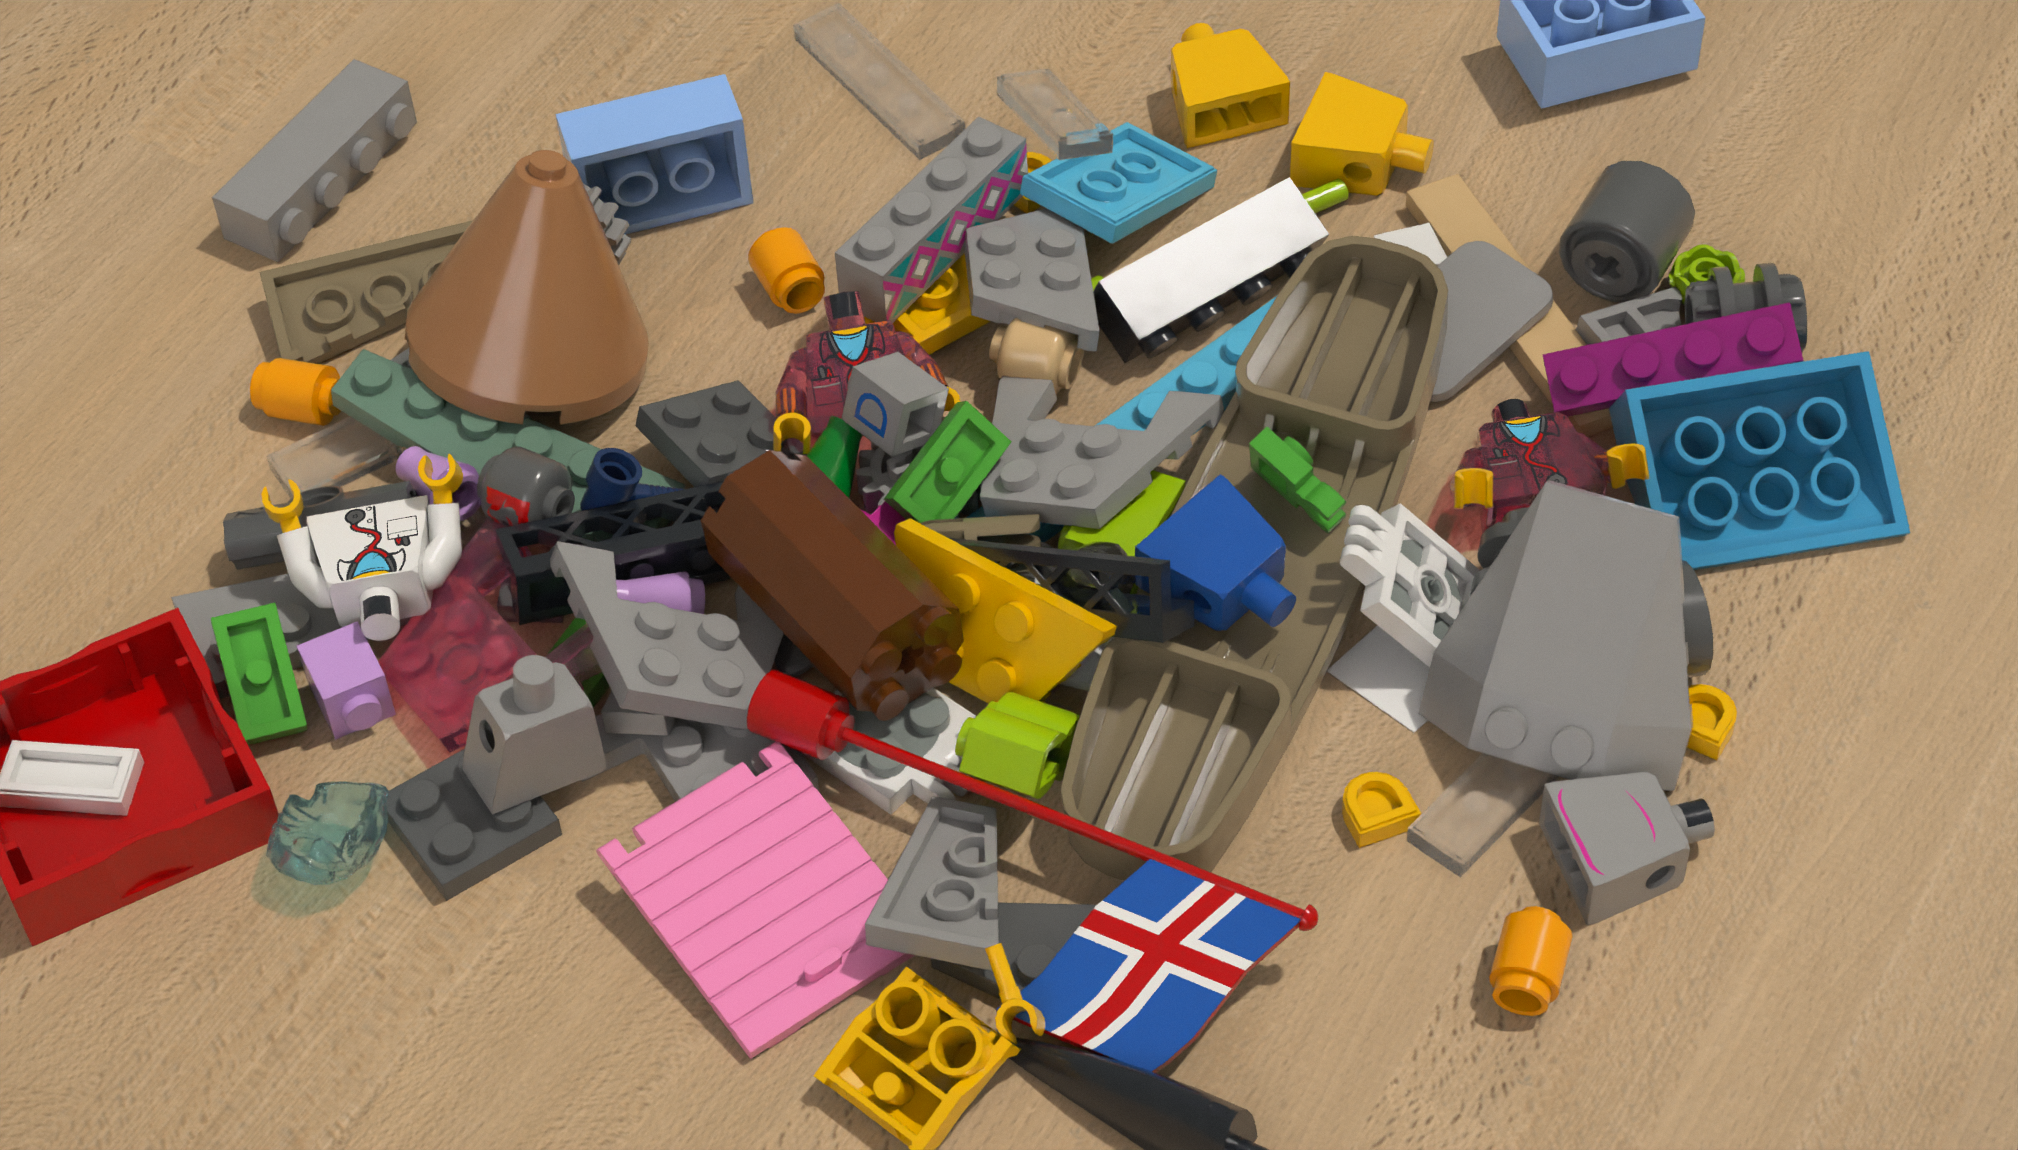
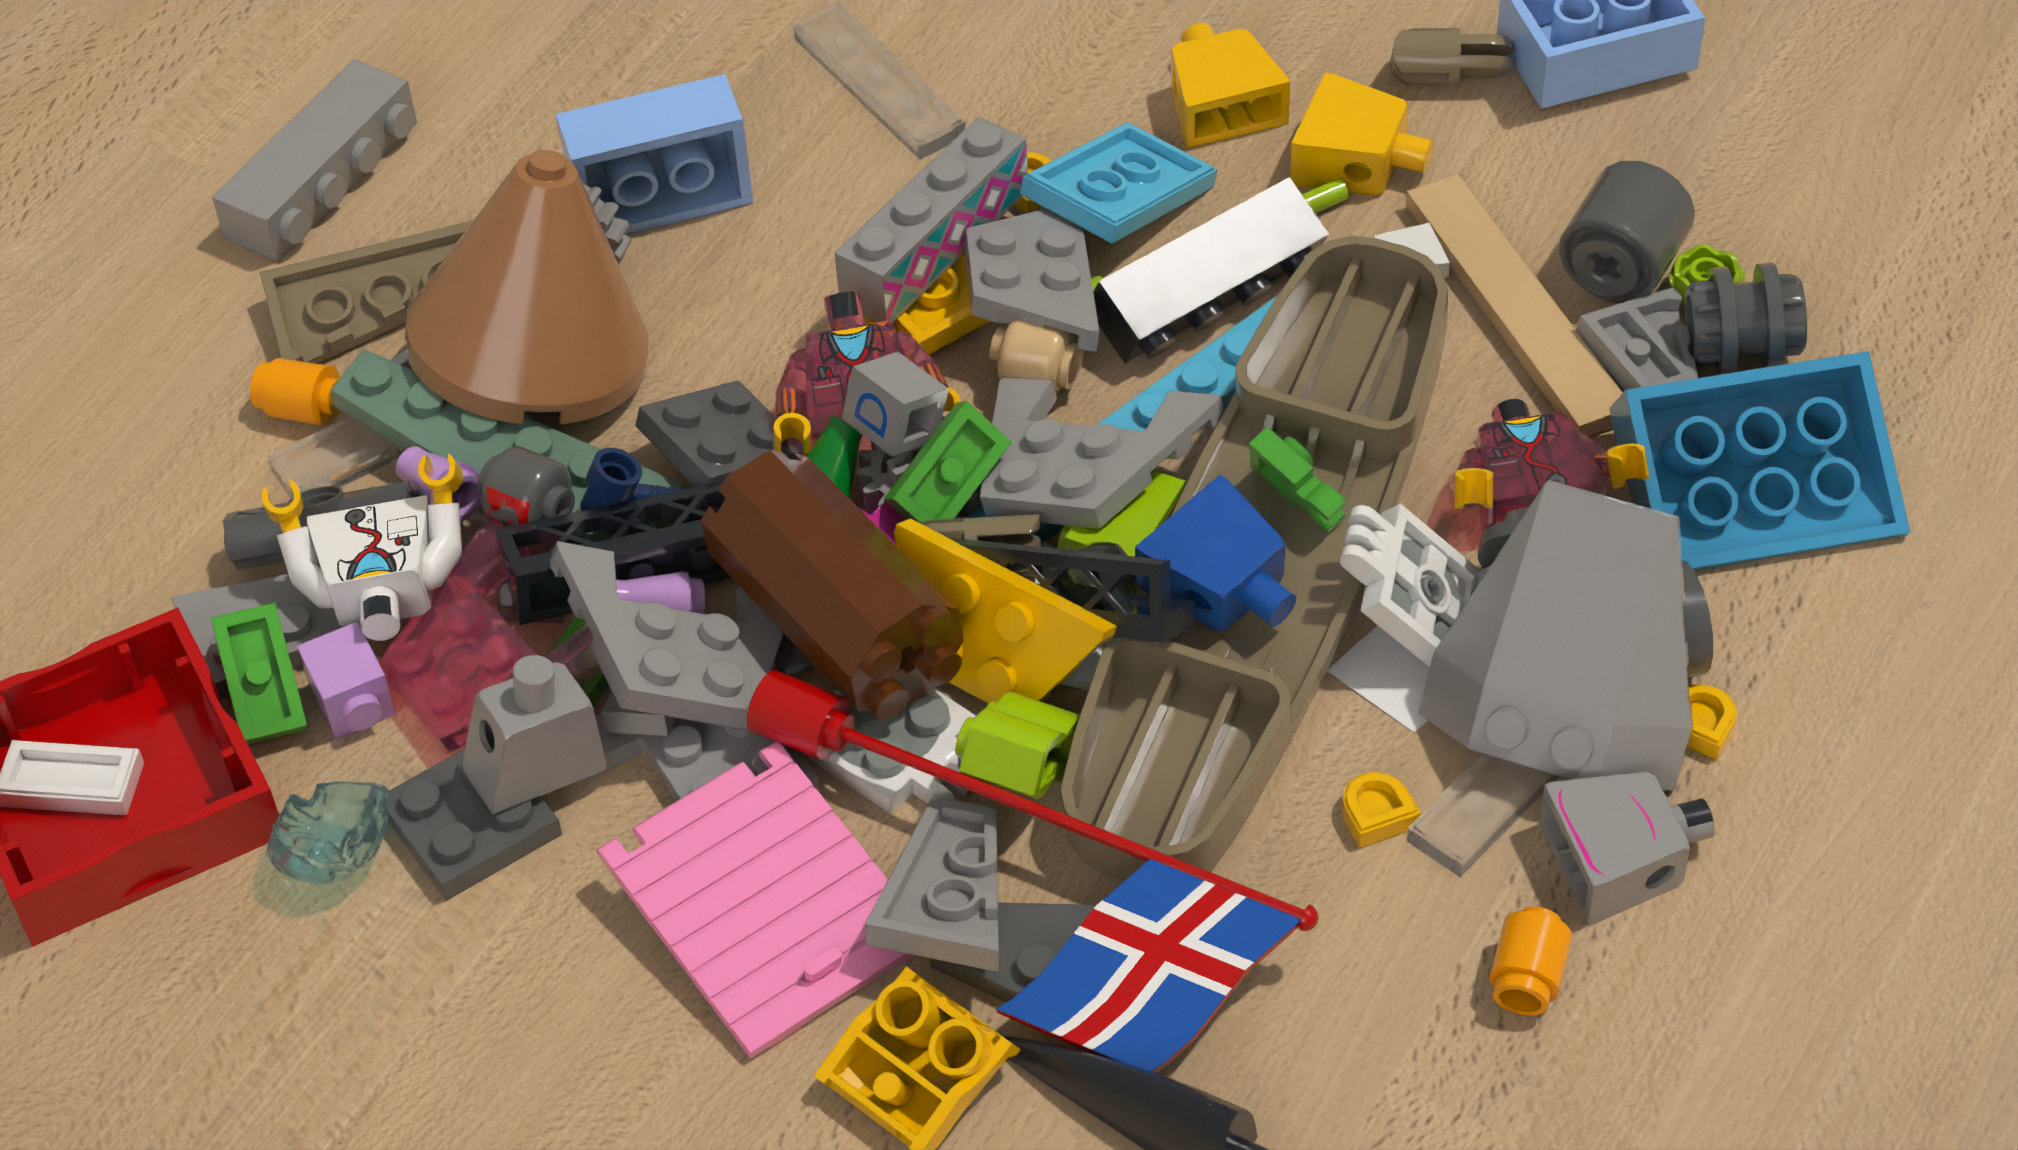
(787, 270): light orange brick -> none
(1011, 996): yellow hand -> none
(1054, 114): clear tile -> none
(1448, 55): none -> dark tan arm
(1488, 310): light grey piece -> none
(1598, 373): magenta plate -> none

